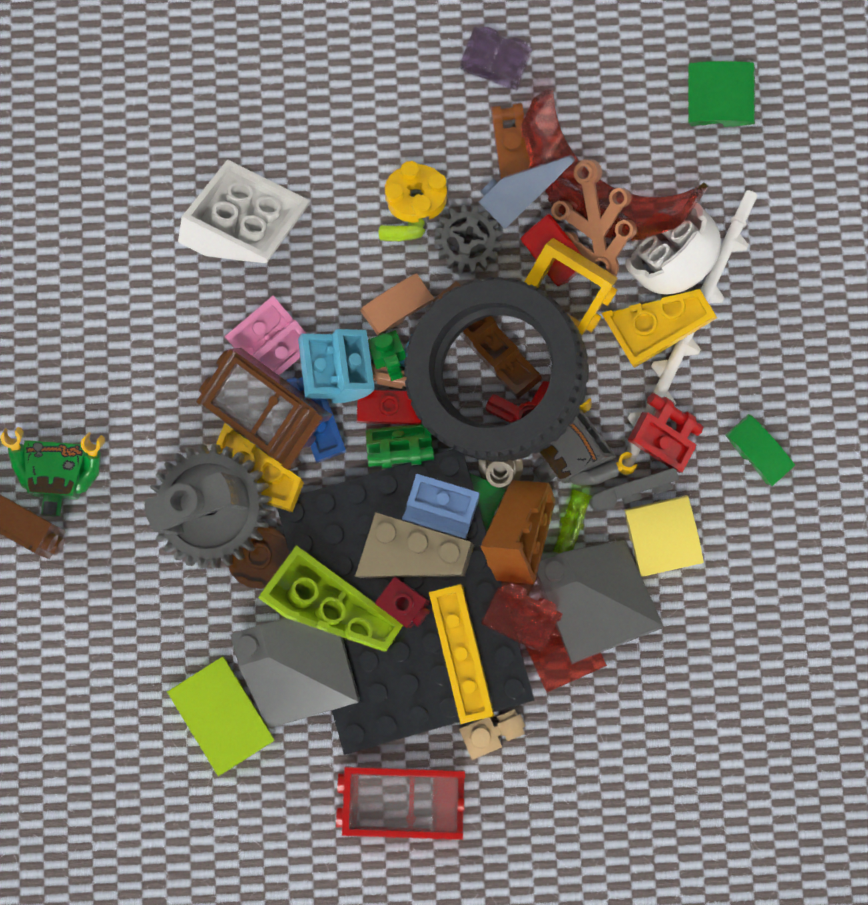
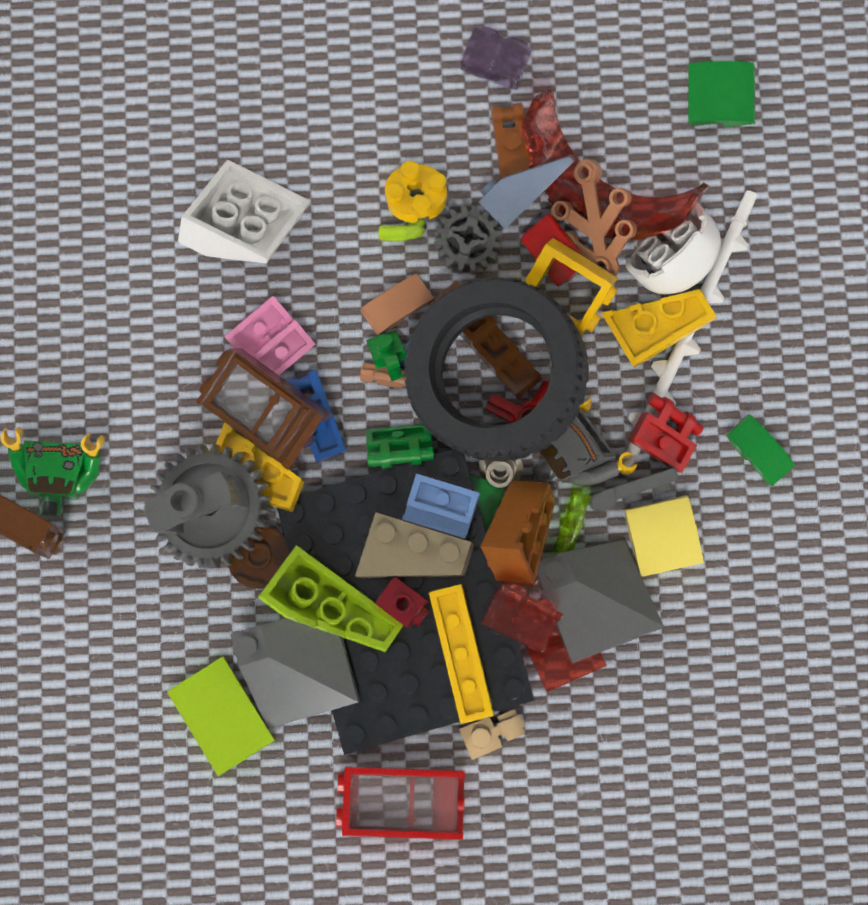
(336, 365): medium azure brick -> none
(386, 408): red plate -> none

